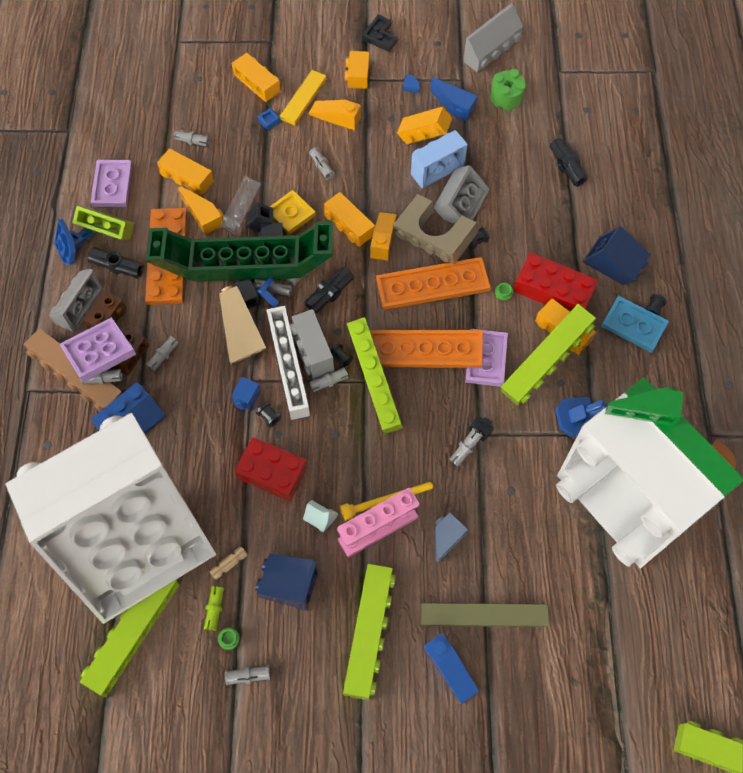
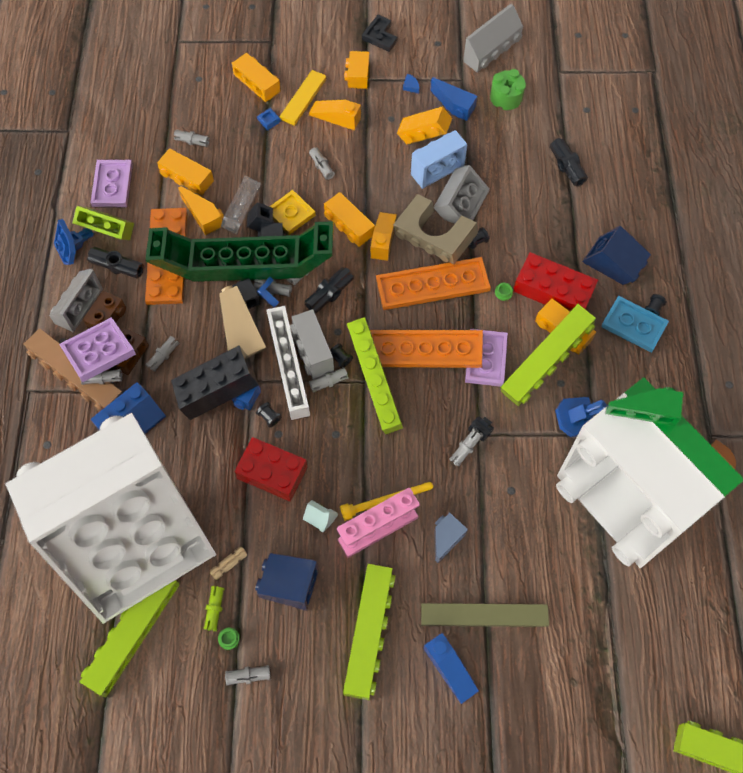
(214, 383): none -> black brick

